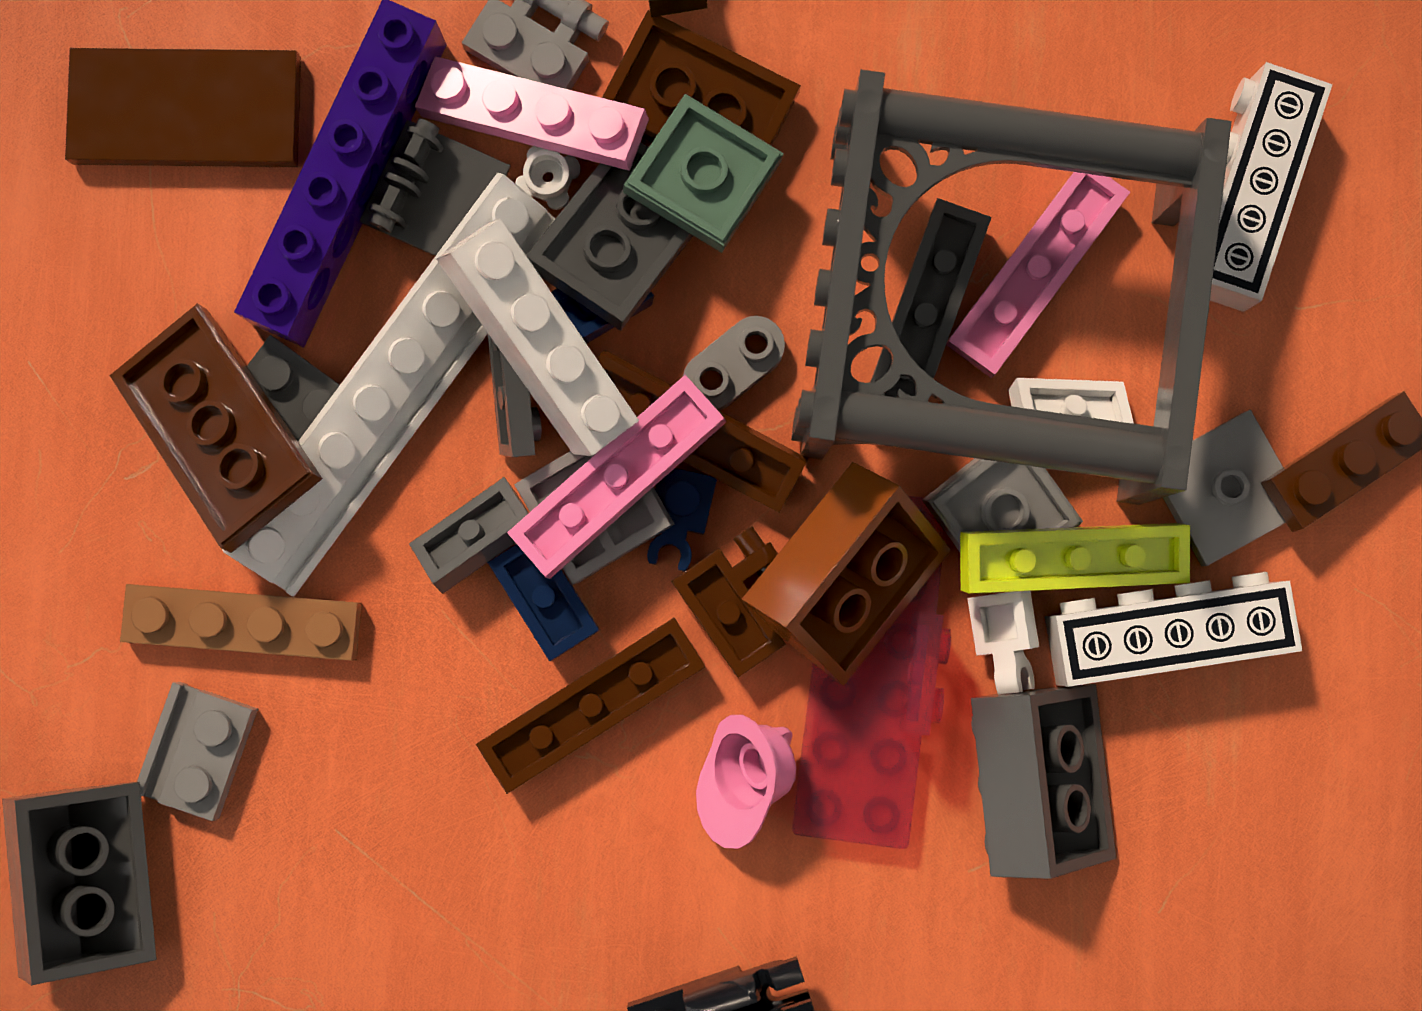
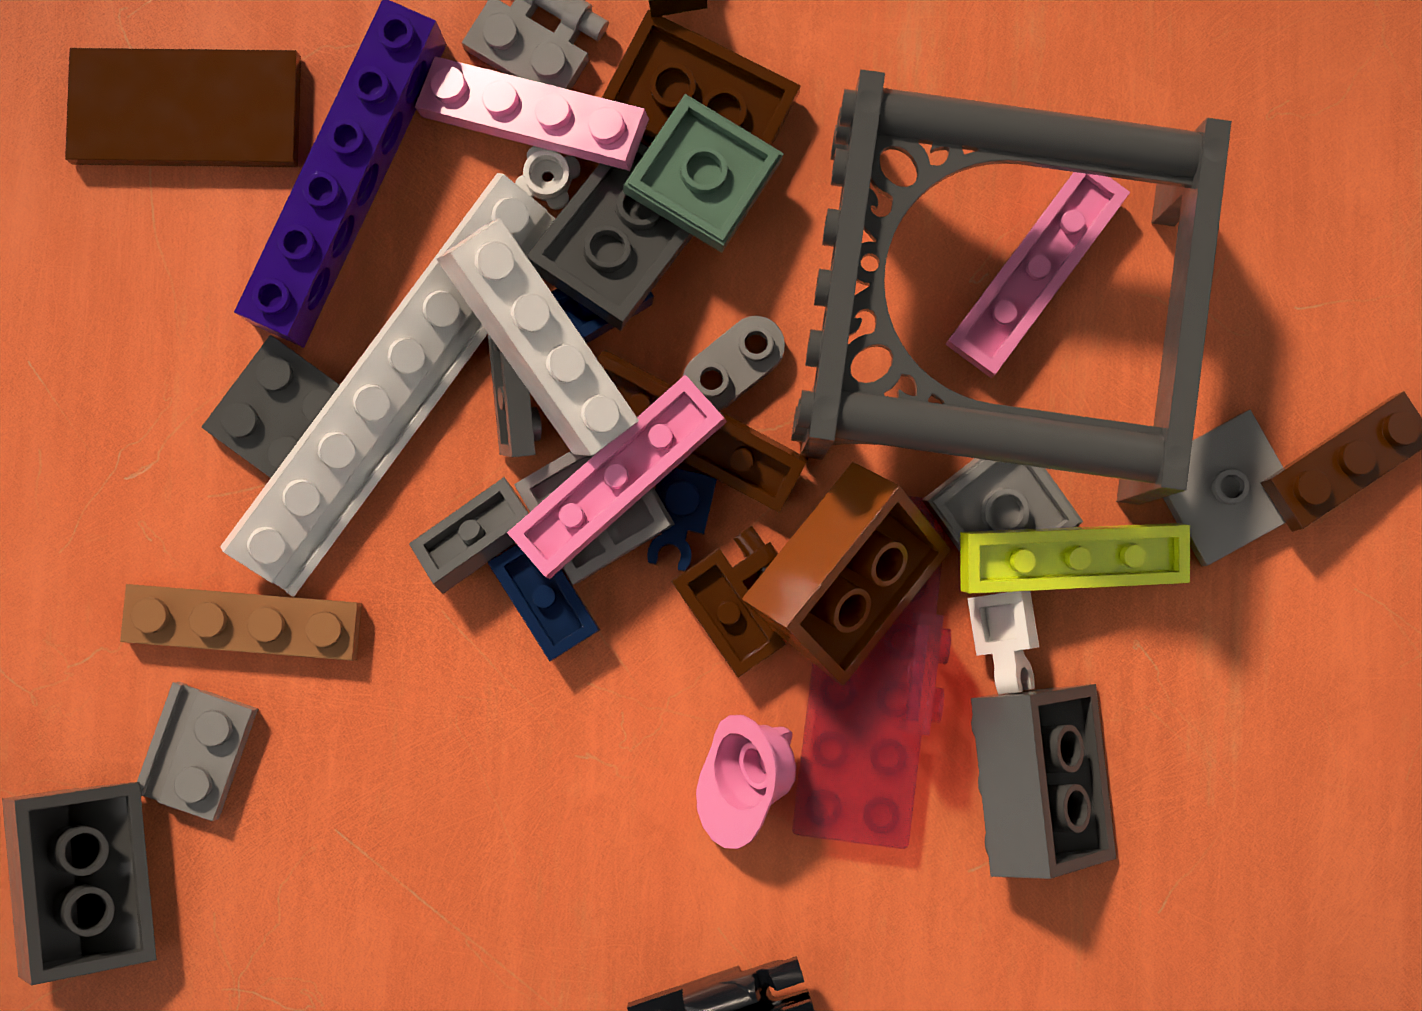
(215, 428): reddish brown tile -> none
(428, 187): dark grey hinge -> none
(590, 705): reddish brown plate -> none
(935, 288): dark grey plate -> none
(1073, 397): white plate -> none
(1172, 632): white brick -> none
(1263, 172): white brick -> none

